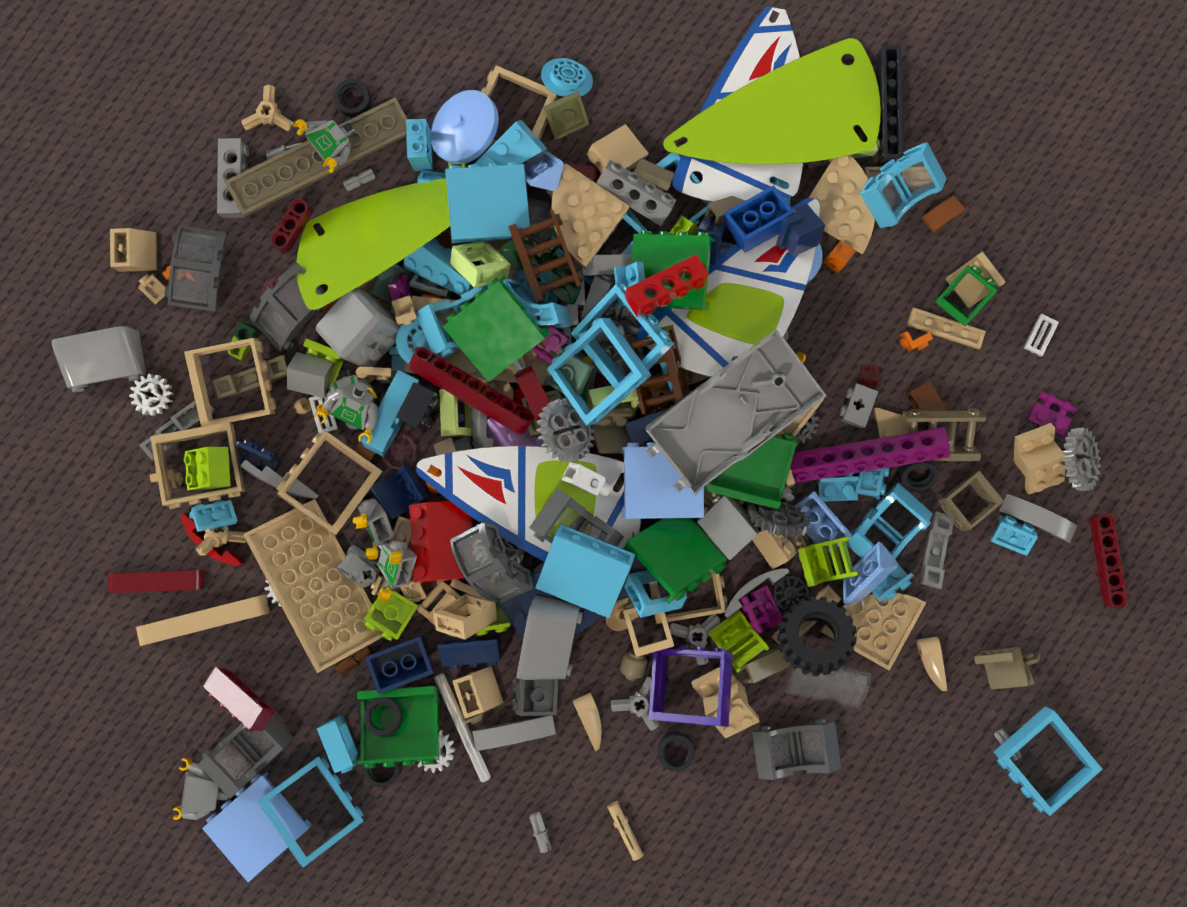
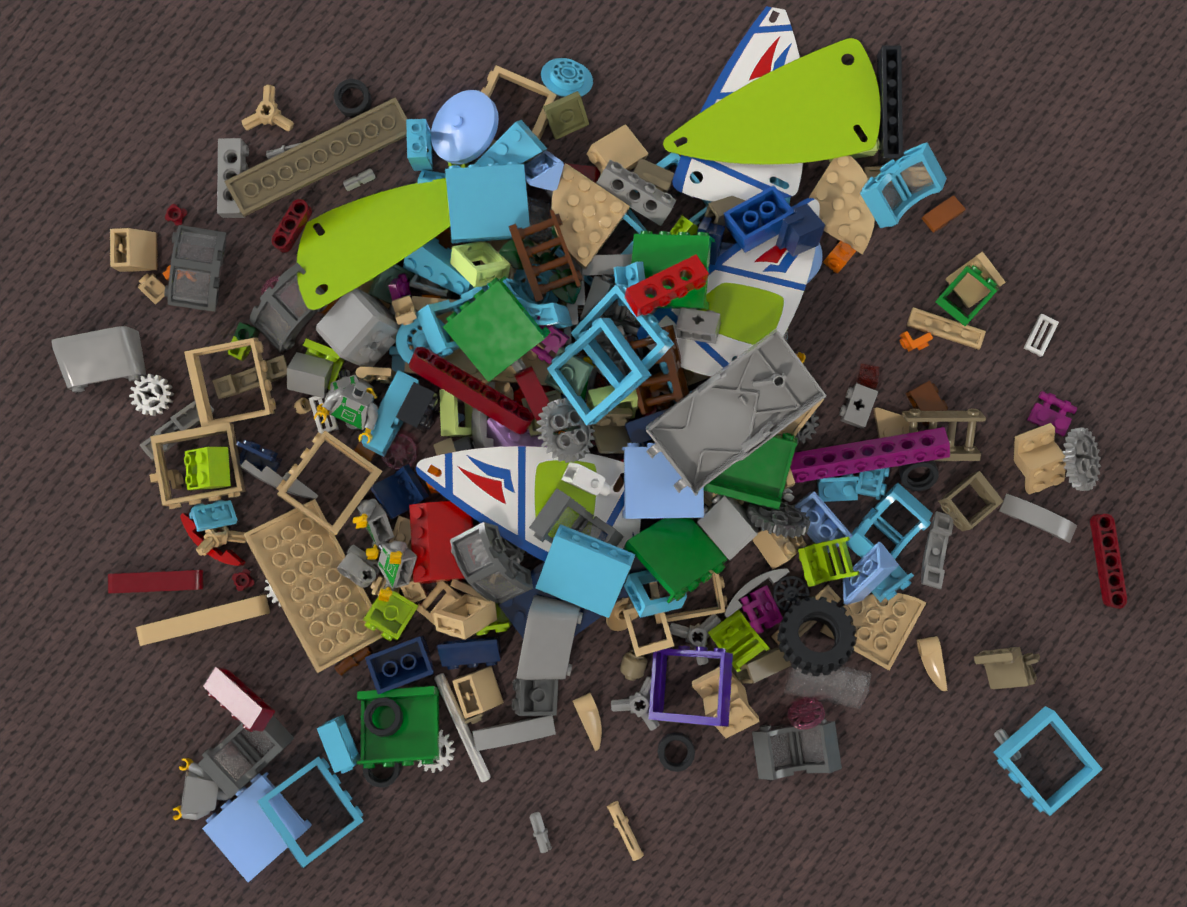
(170, 214): none -> dark red plate
(237, 578): none -> dark red plate
(328, 140): torso -> none
(698, 325): none -> light grey brick
(806, 713): none -> clear pink wheel
(1014, 535): medium azure bracket -> none

